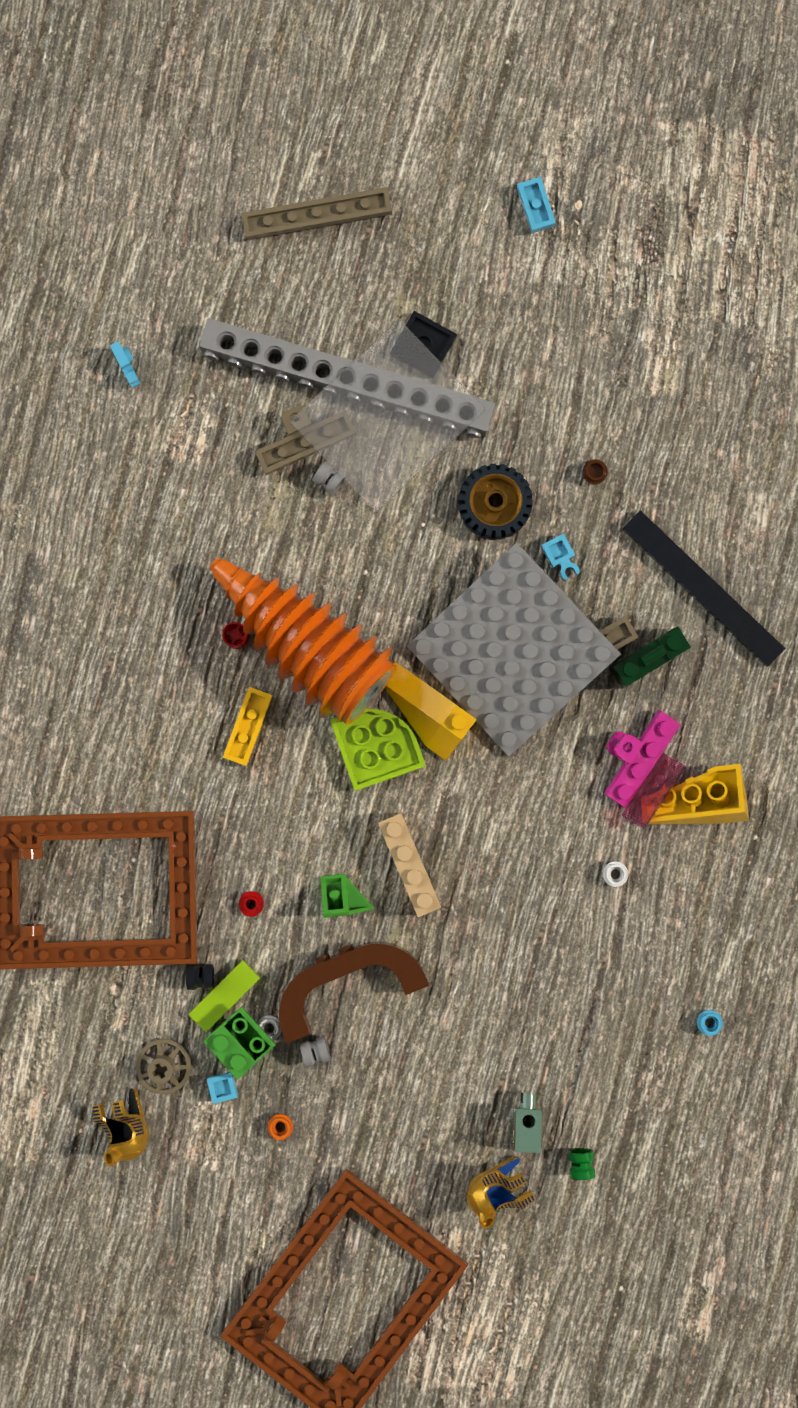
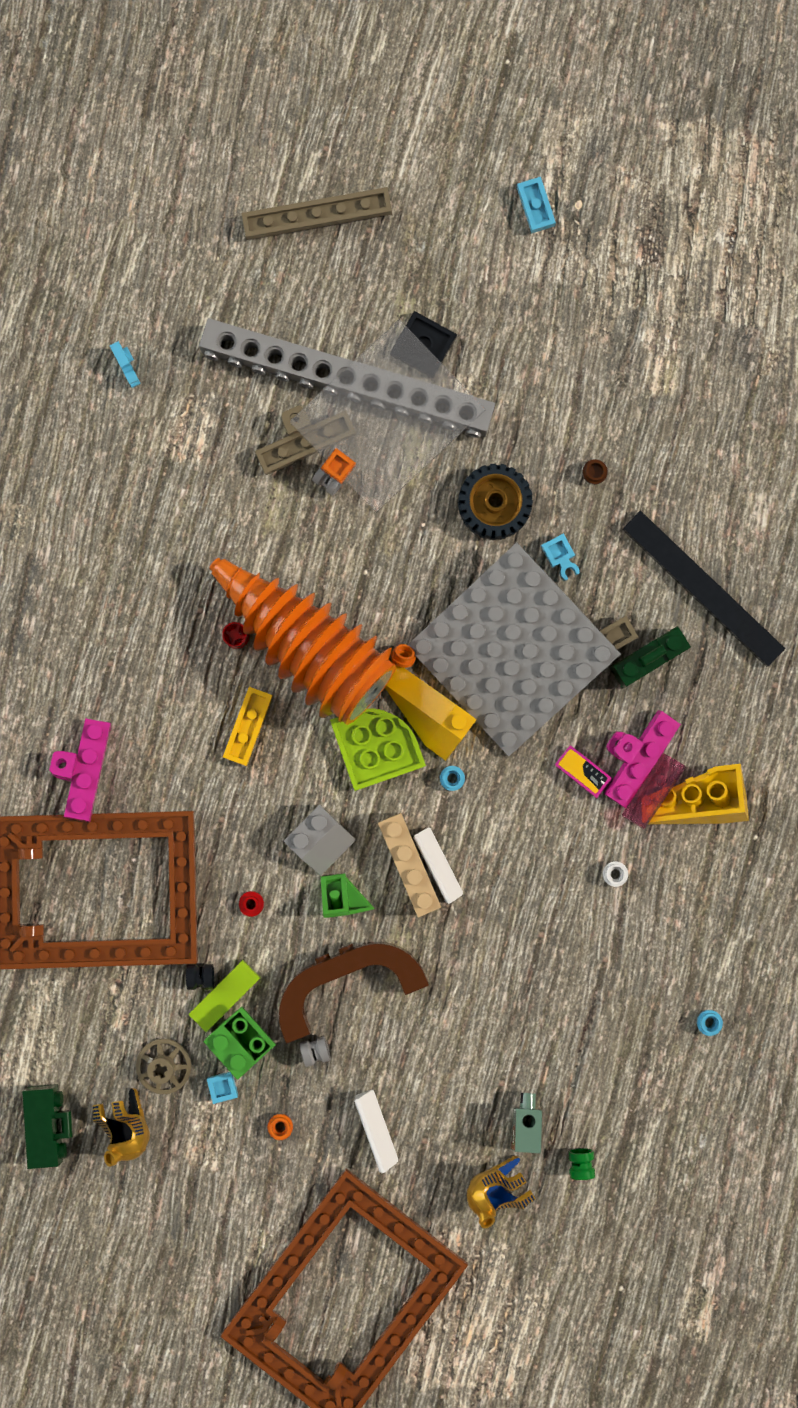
(41, 1117): none -> dark green piece
(83, 769): none -> dark pink plate
(275, 1022): white plate -> none
(320, 840): none -> light grey slope
(338, 466): none -> orange tile
(376, 1130): none -> white slope
(403, 656): none -> orange plate
(438, 865): none -> white slope
(460, 778): none -> medium azure plate
(583, 771): none -> slope

